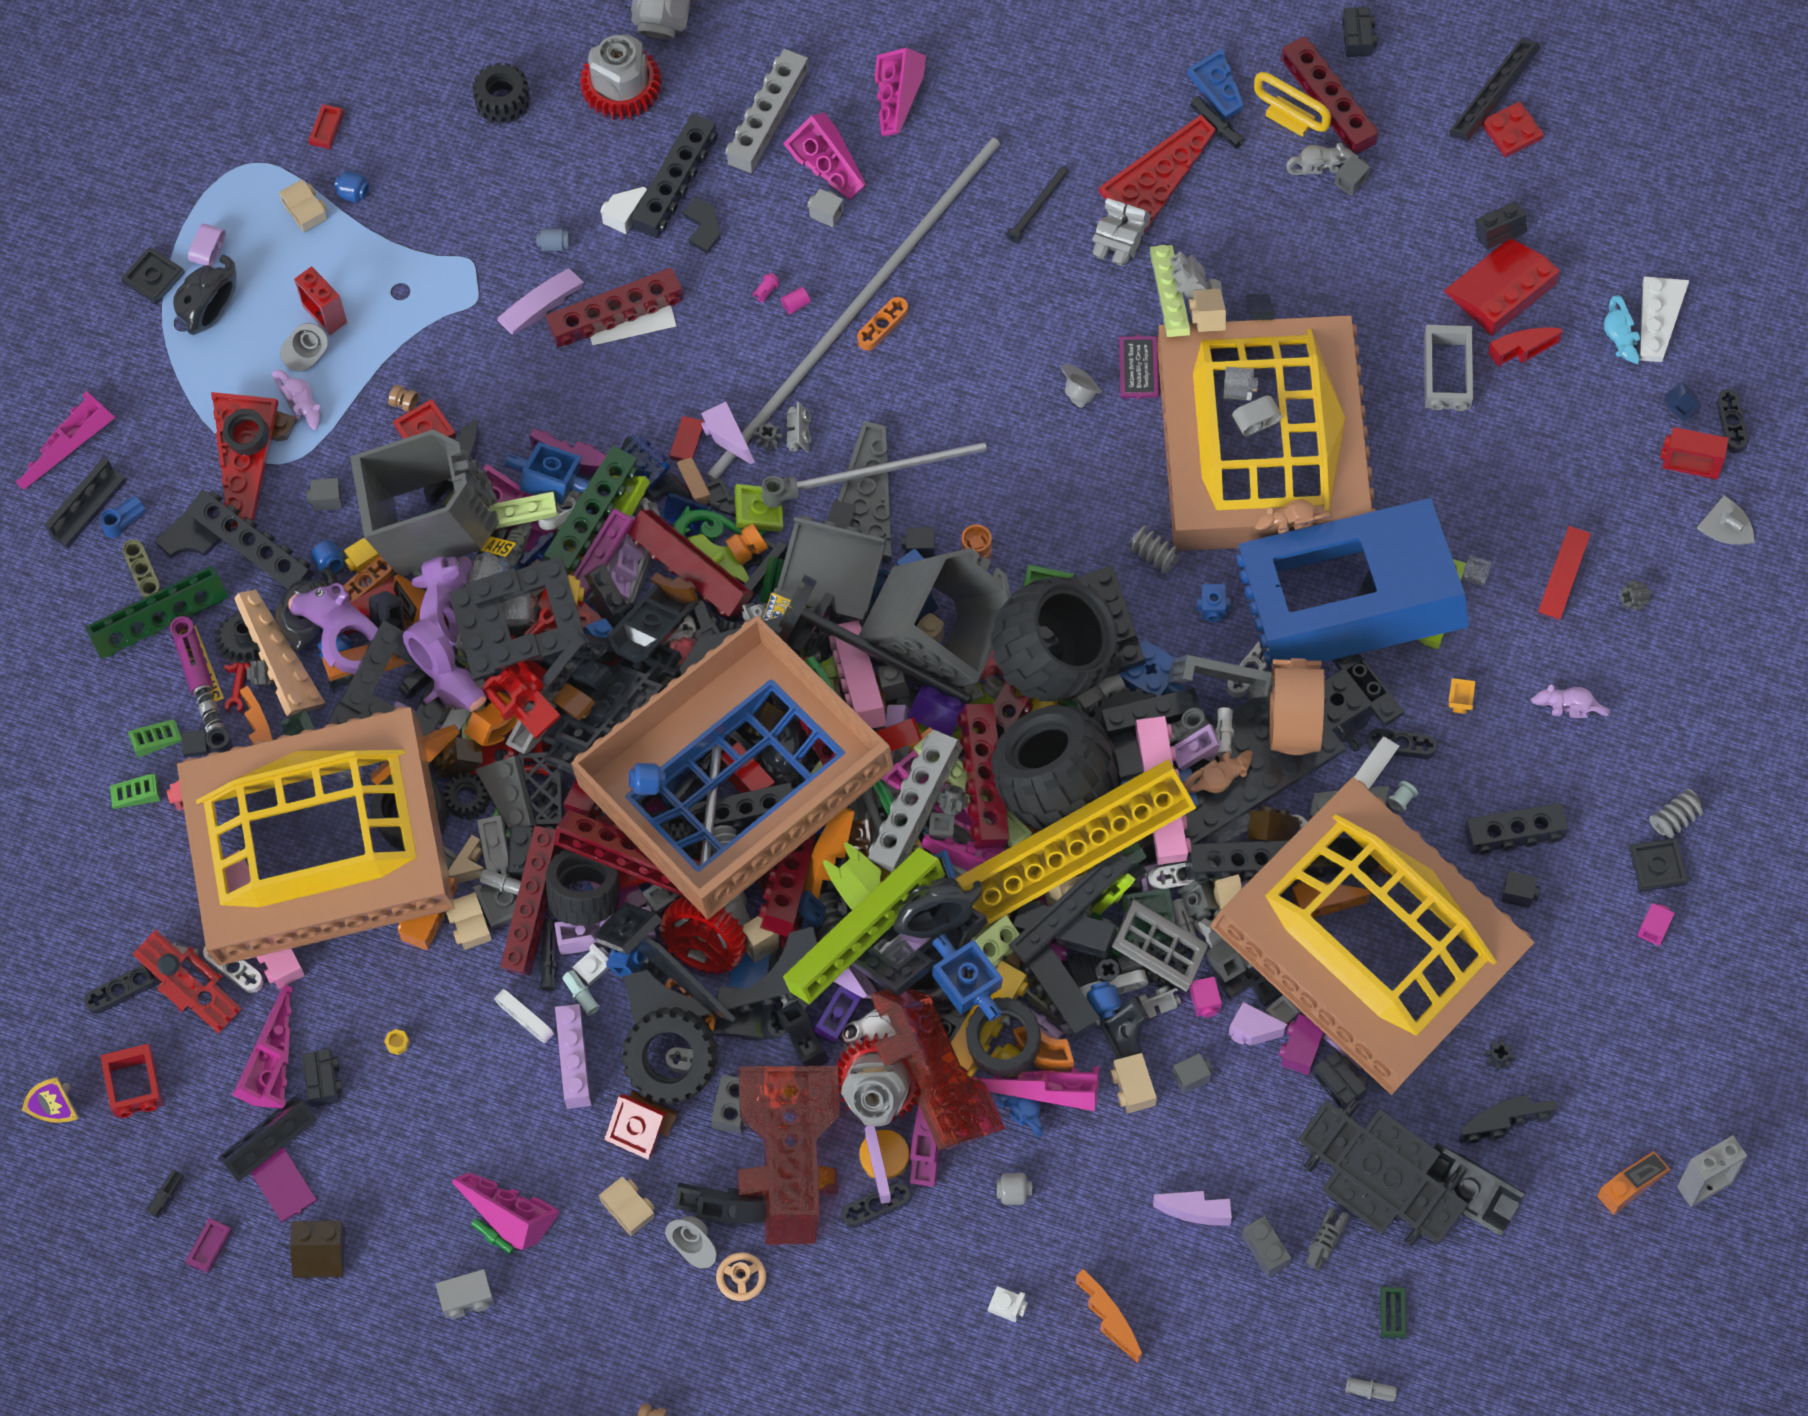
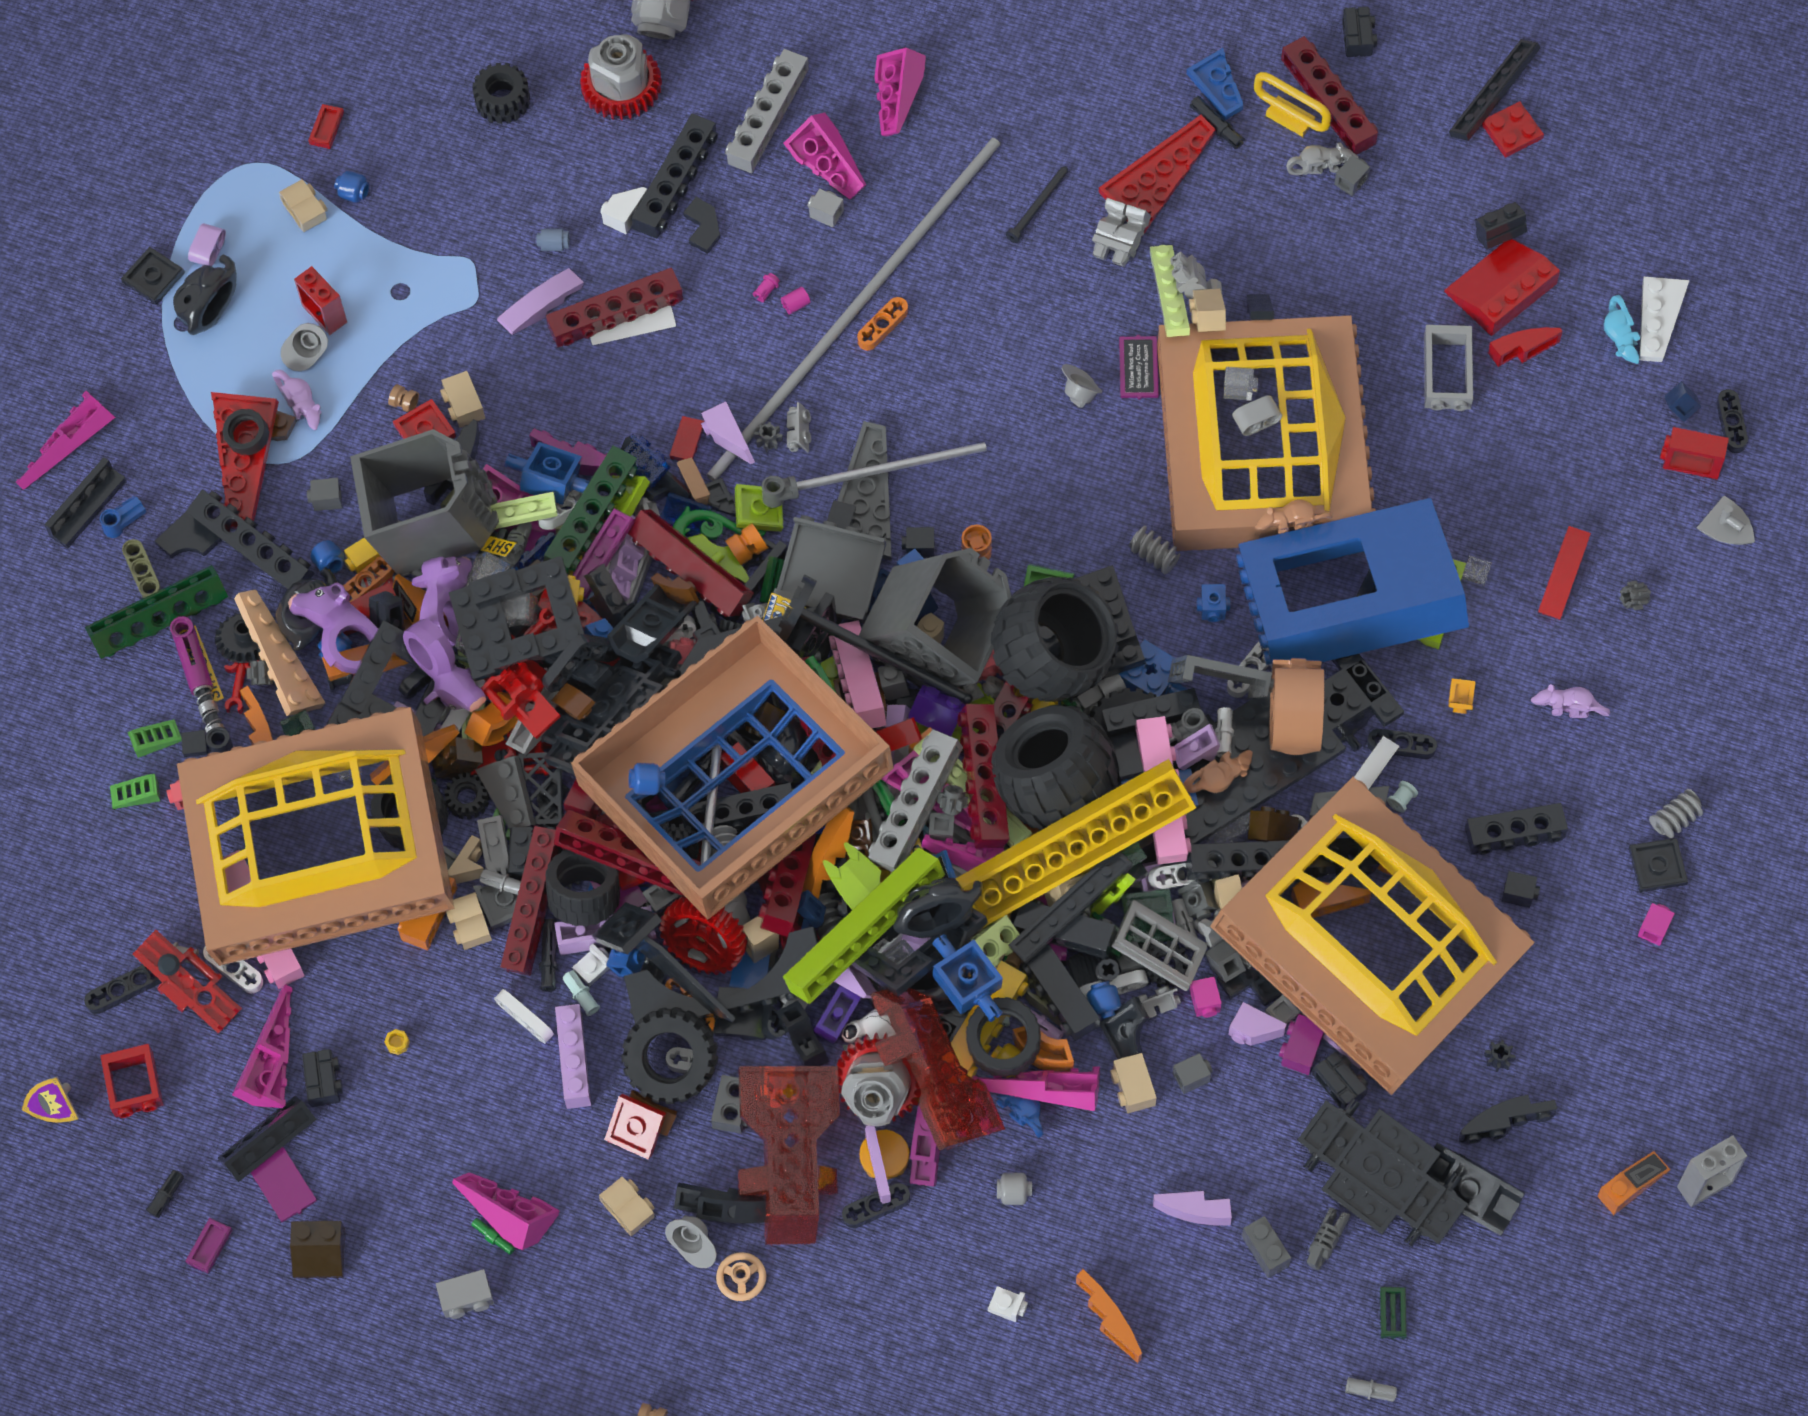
(462, 398): none -> tan brick

